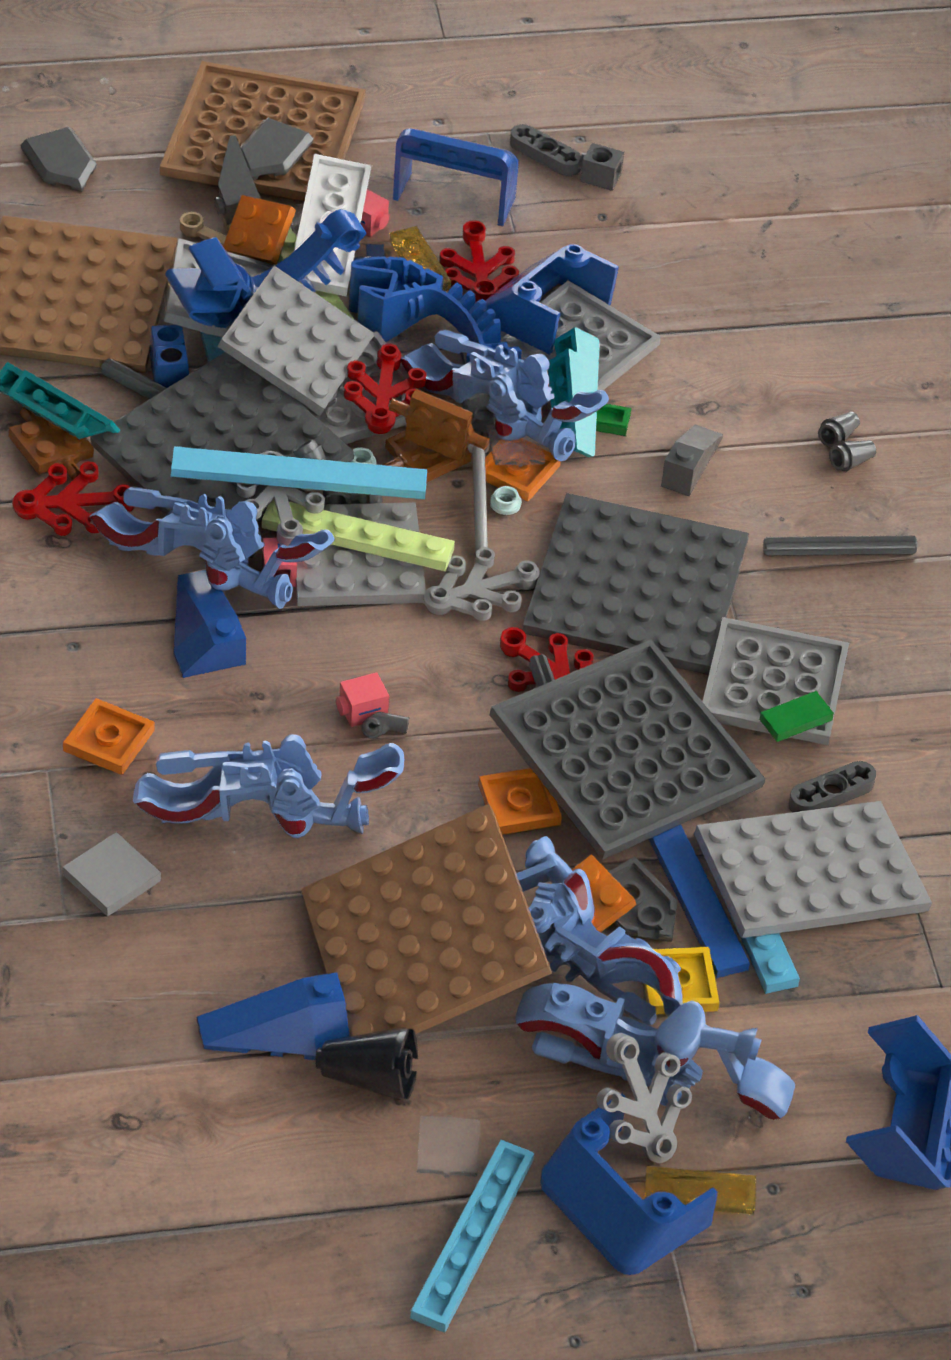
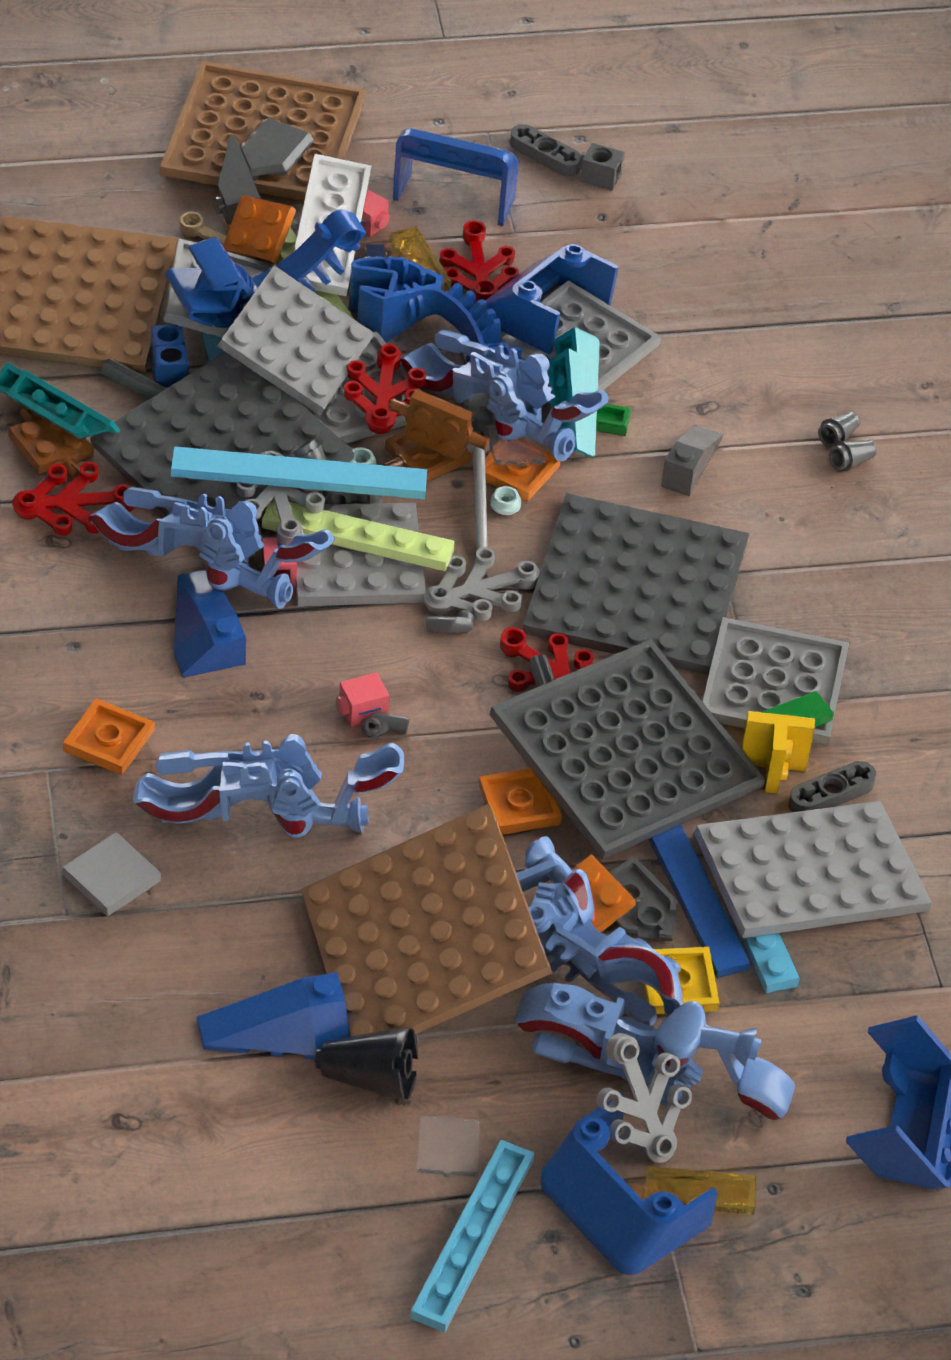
(60, 158): dark grey tile -> none
(461, 624): none -> dark grey arm
(777, 744): none -> yellow bracket
(840, 545): dark grey axle -> none

